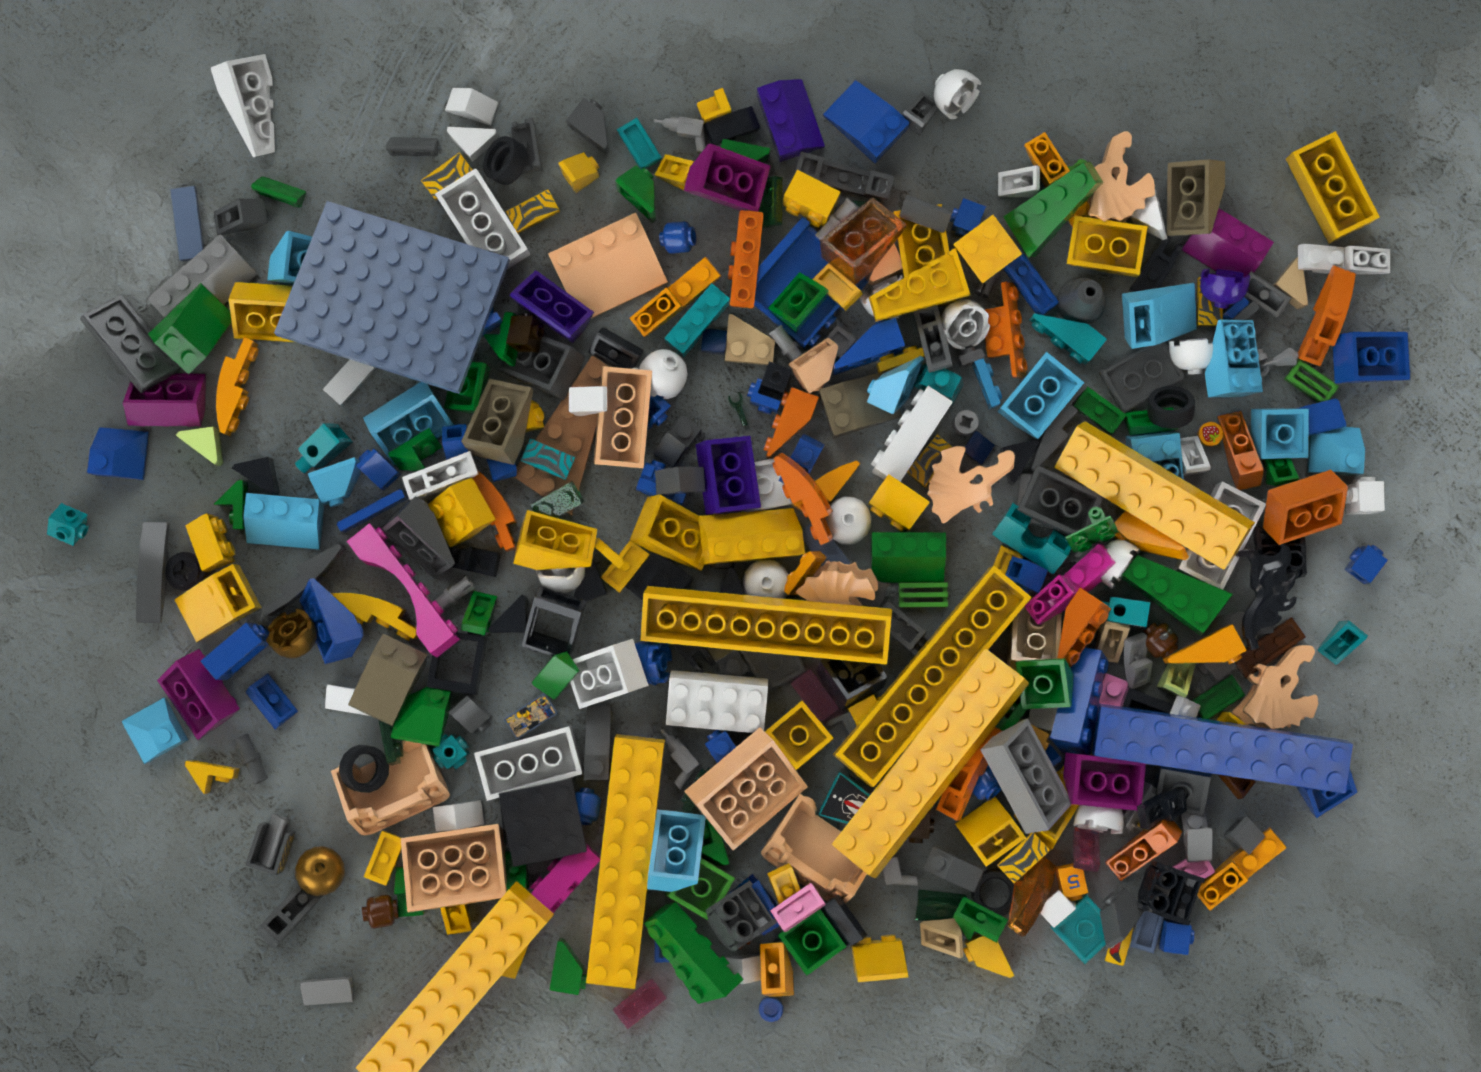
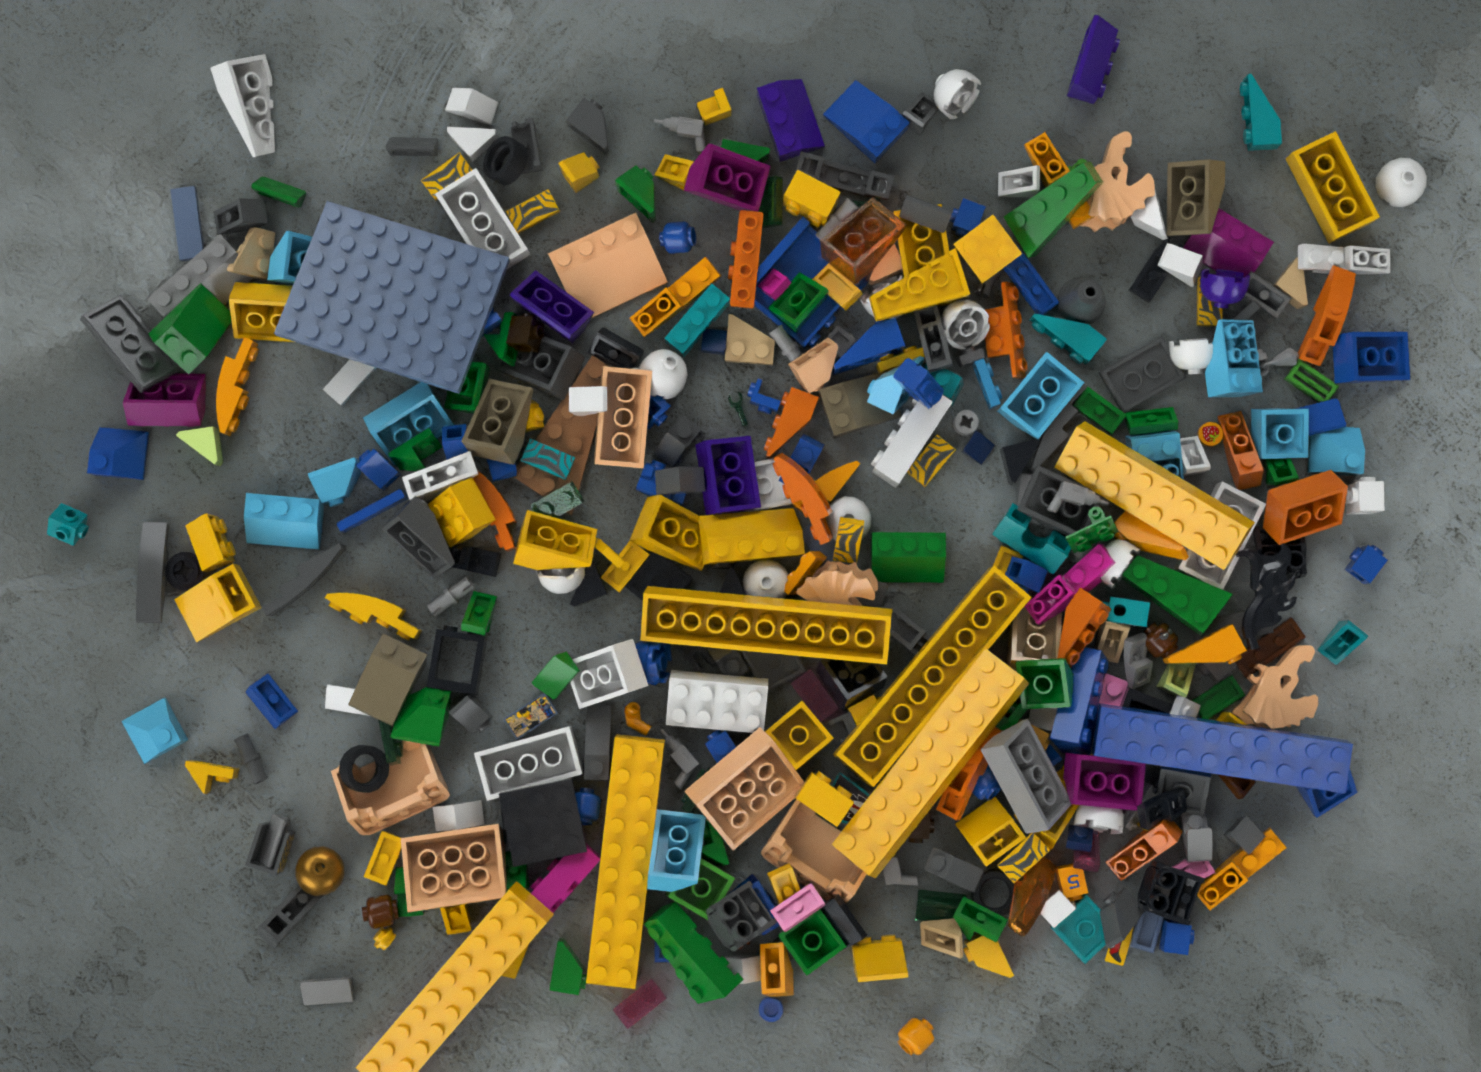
(197, 695): magenta slope -> none
(235, 497): green slope -> none
(236, 651): blue window -> none
(254, 254): none -> tan wing
(260, 472): black slope -> none
(292, 634): pearl gold cylinder -> none
(322, 447): teal torso -> none
(335, 625): blue slope -> none
(384, 938): none -> yellow plate
(431, 626): dark pink arch -> none
(460, 750): teal brick -> none
(513, 619): black slope -> none
(560, 604): black window -> none
(633, 718): none -> light orange arm
(639, 144): teal tile -> none
(732, 125): black slope -> none
(774, 284): none -> dark pink plate
(776, 378): black brick -> none
(825, 798): none -> yellow brick
(848, 540): none -> yellow tile
(897, 503): yellow slope -> none
(916, 1036): none -> light orange head
(918, 383): none -> blue brick
(944, 594): bright green tile -> none
(954, 491): light nougat animal -> none
(1074, 494): none -> light grey piece
(1079, 838): none -> dark blue plate
(1094, 61): none -> dark purple slope
(1107, 246): yellow slope -> none
(1158, 314): medium azure slope -> none
(1171, 418): black tyre -> none
(1181, 263): none -> white slope
(1235, 309): blue tile -> none
(1261, 120): none -> teal slope
(1401, 182): none -> white cylinder

